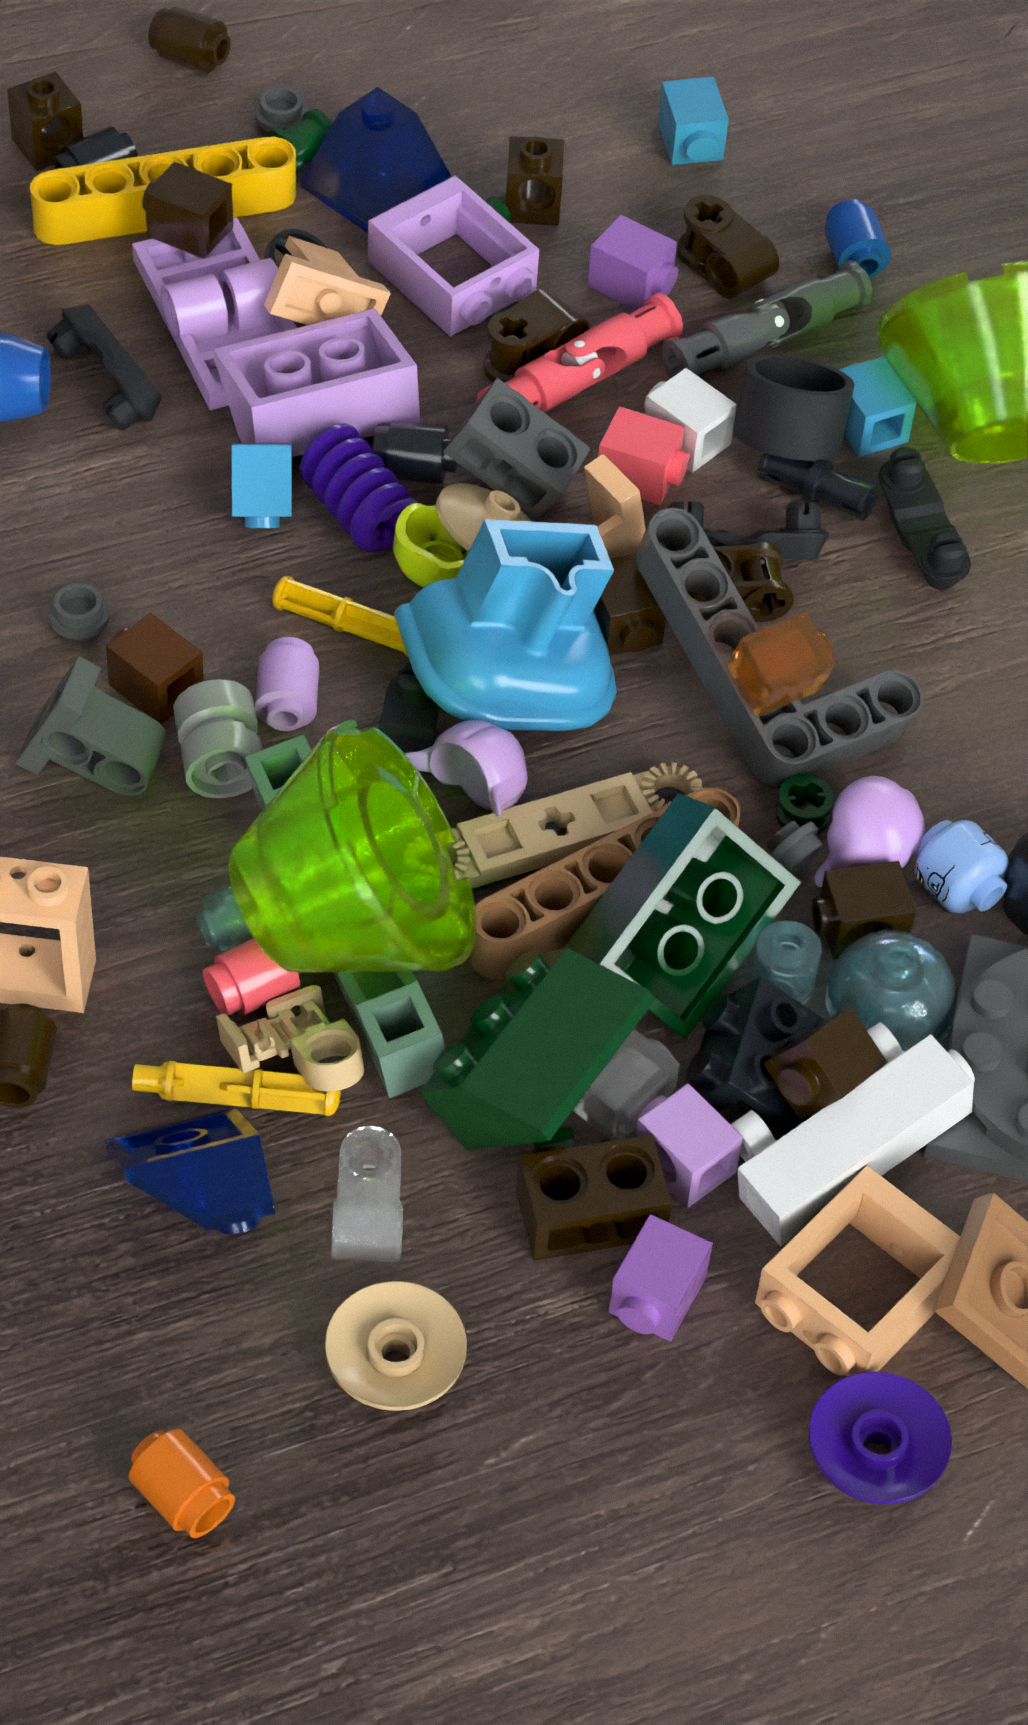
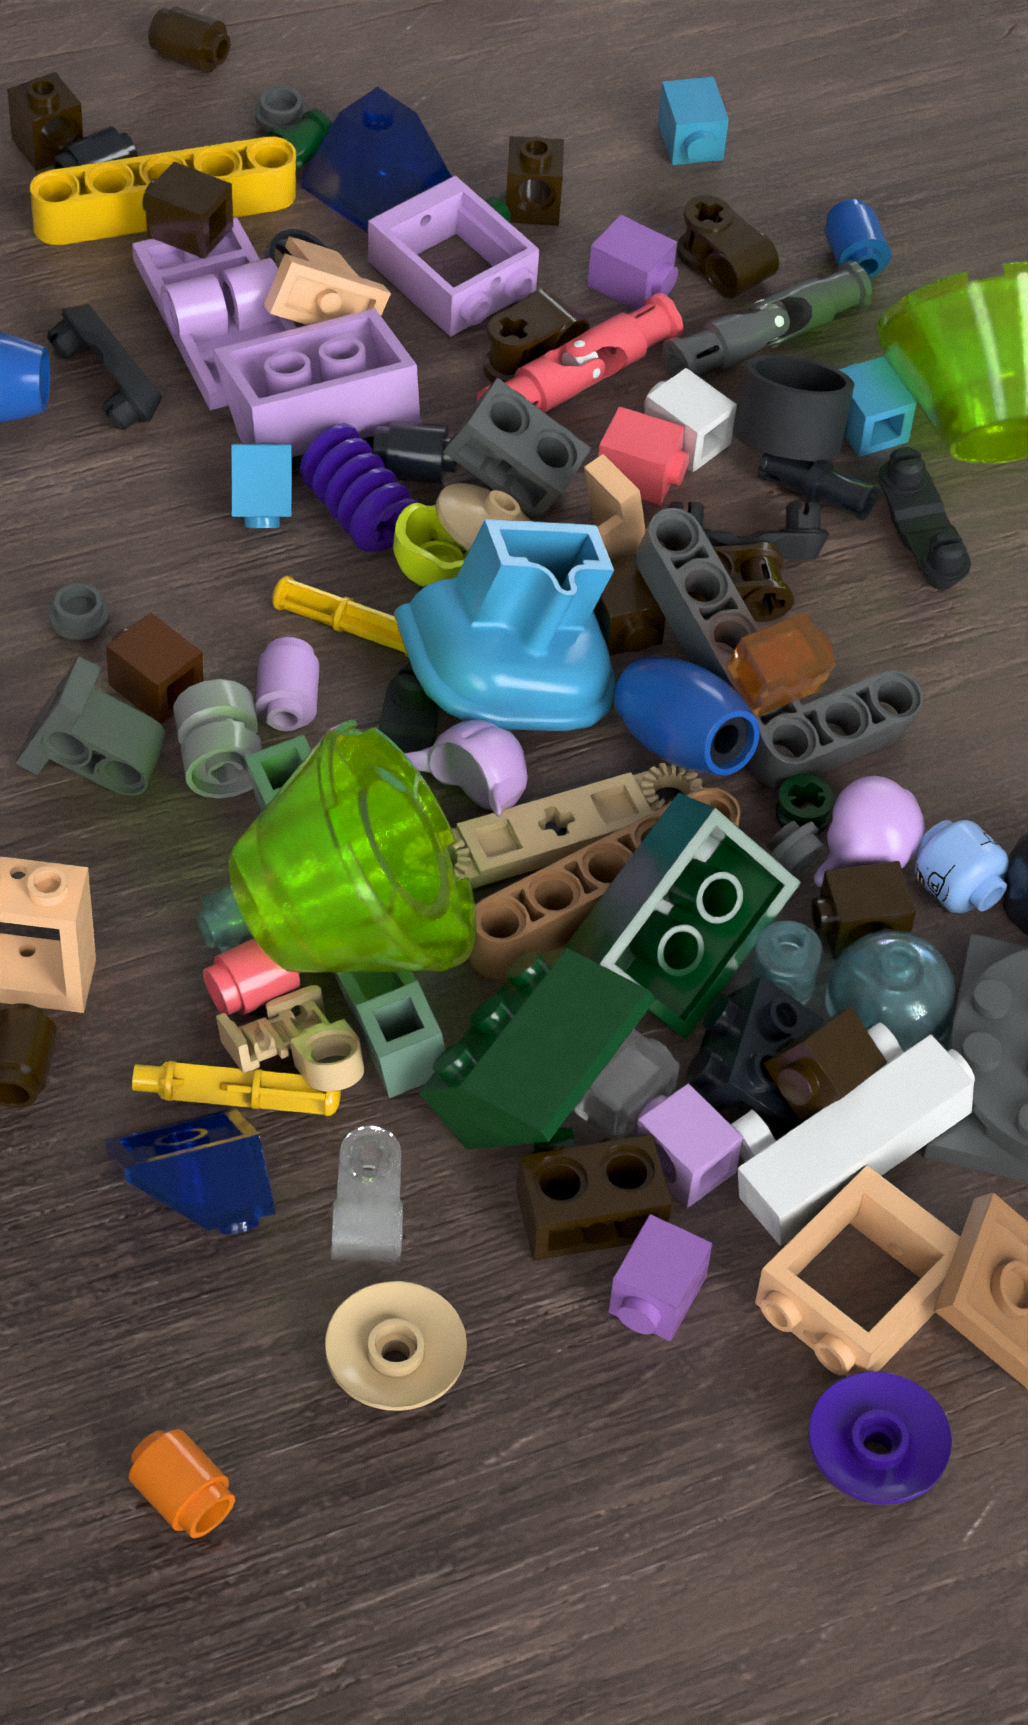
(686, 715): none -> blue piece

